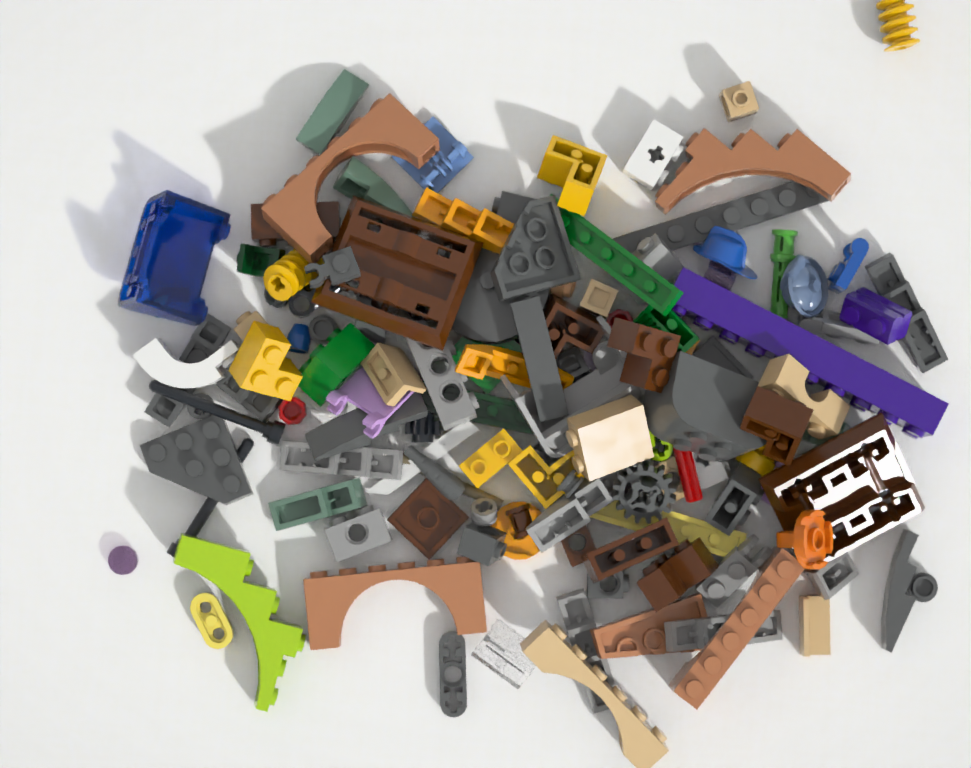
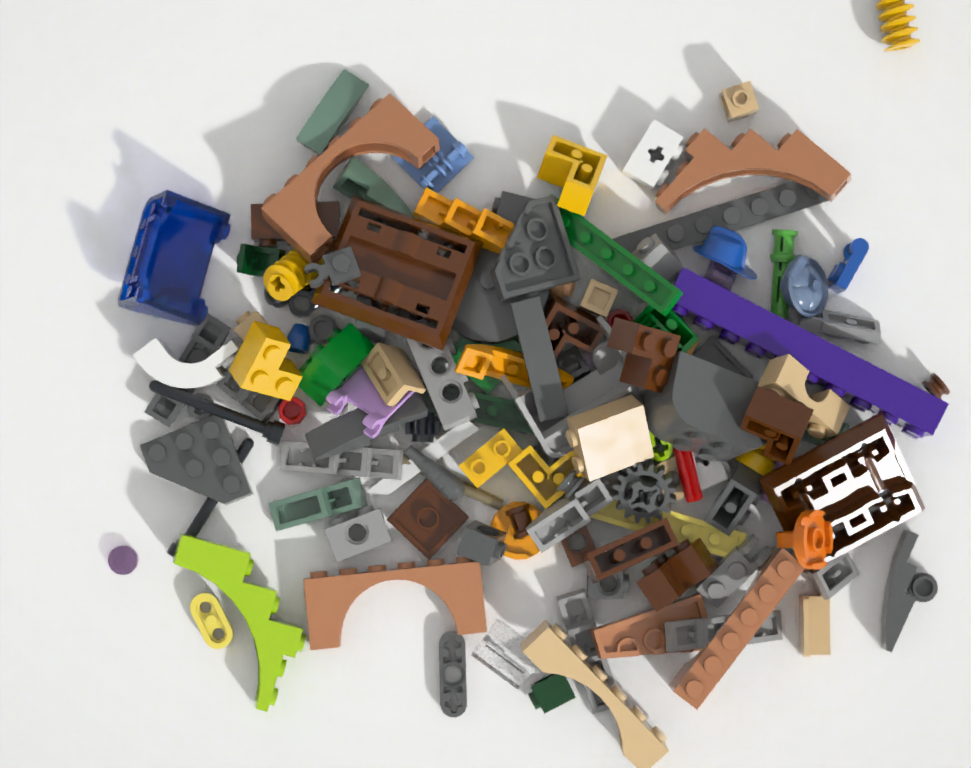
(483, 505): light grey bush -> none
(551, 692): none -> dark green brick
(875, 315): dark purple brick -> none
(920, 337): dark grey slope -> none
(935, 386): none -> reddish brown bush

